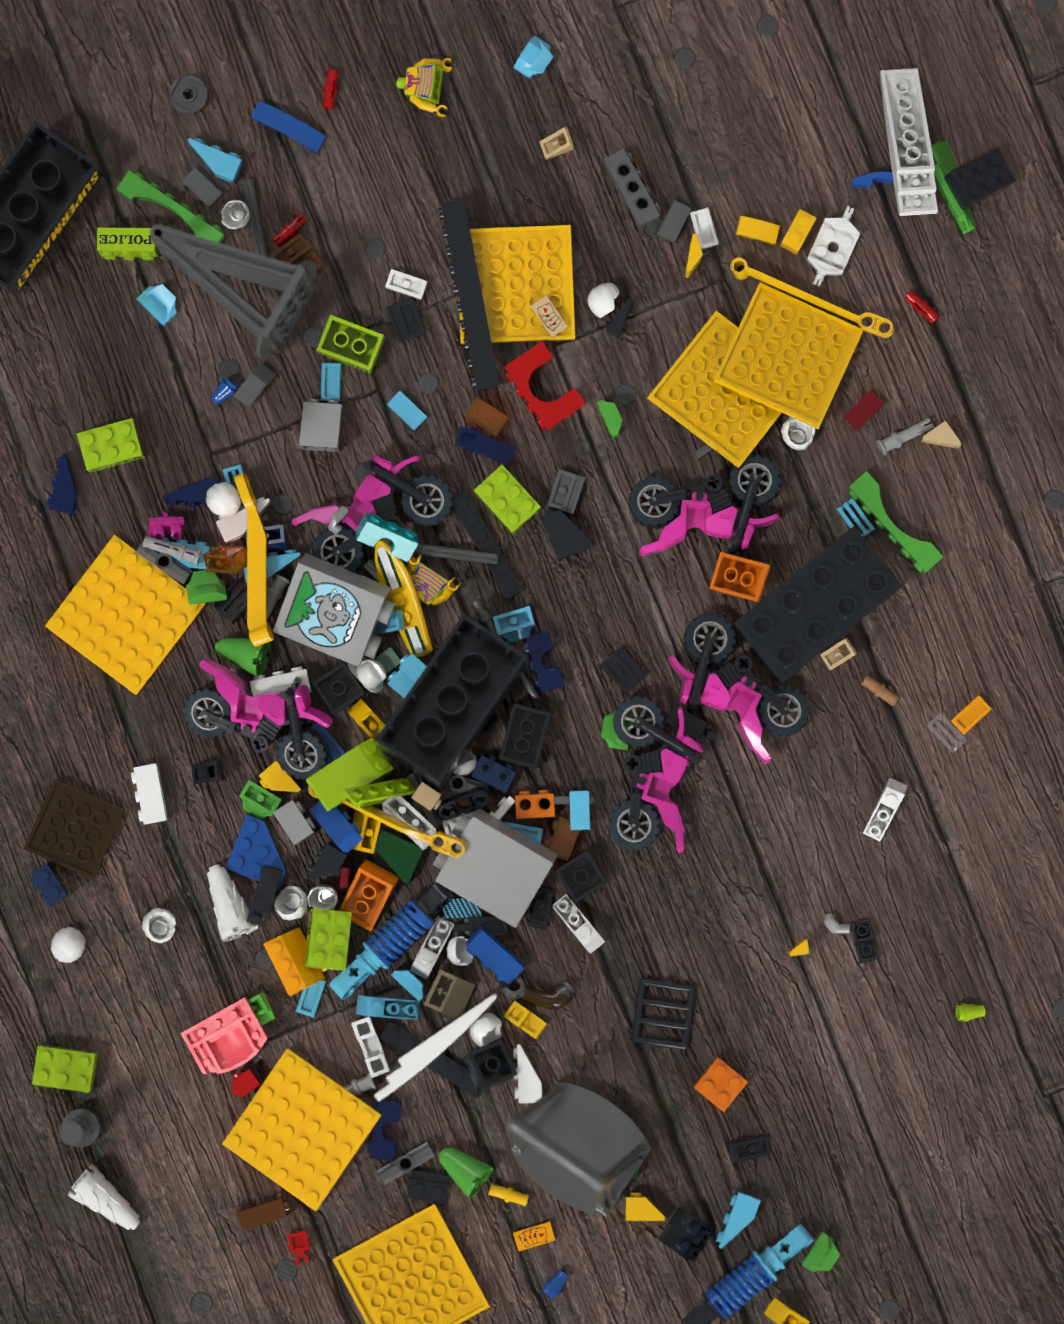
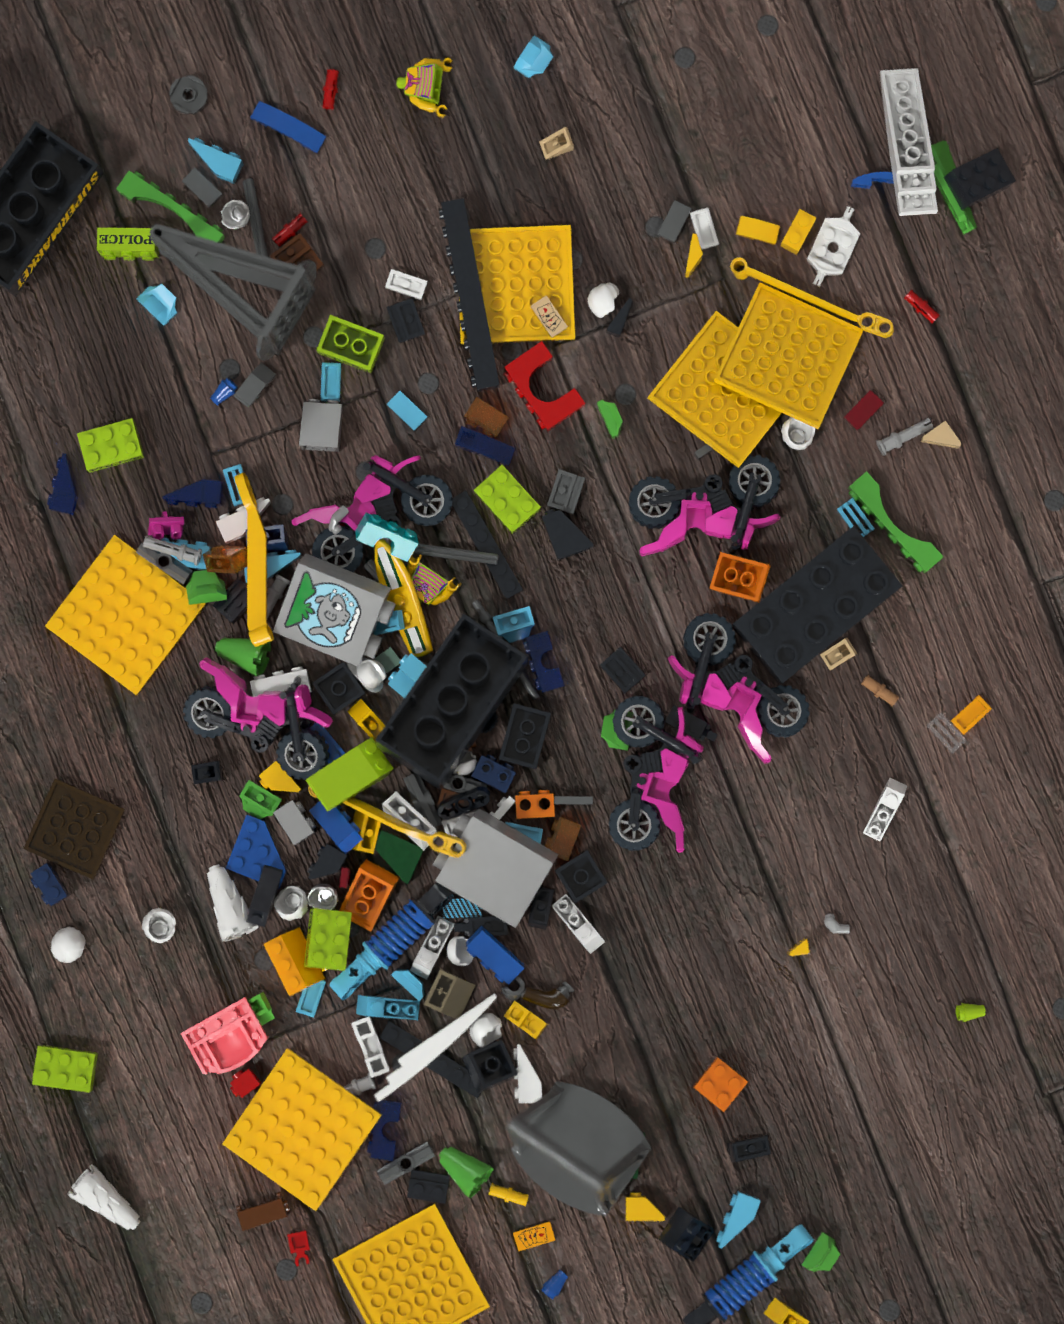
(80, 1127): dark grey piece -> none
(149, 794): white brick -> none
(223, 499): white hair -> none
(379, 792): lime bracket -> none
(427, 797): tan brick -> none
(579, 810): medium azure tile -> none
(641, 216): dark grey brick -> none
(687, 1007): black bar -> none
(864, 942): black slope -> none

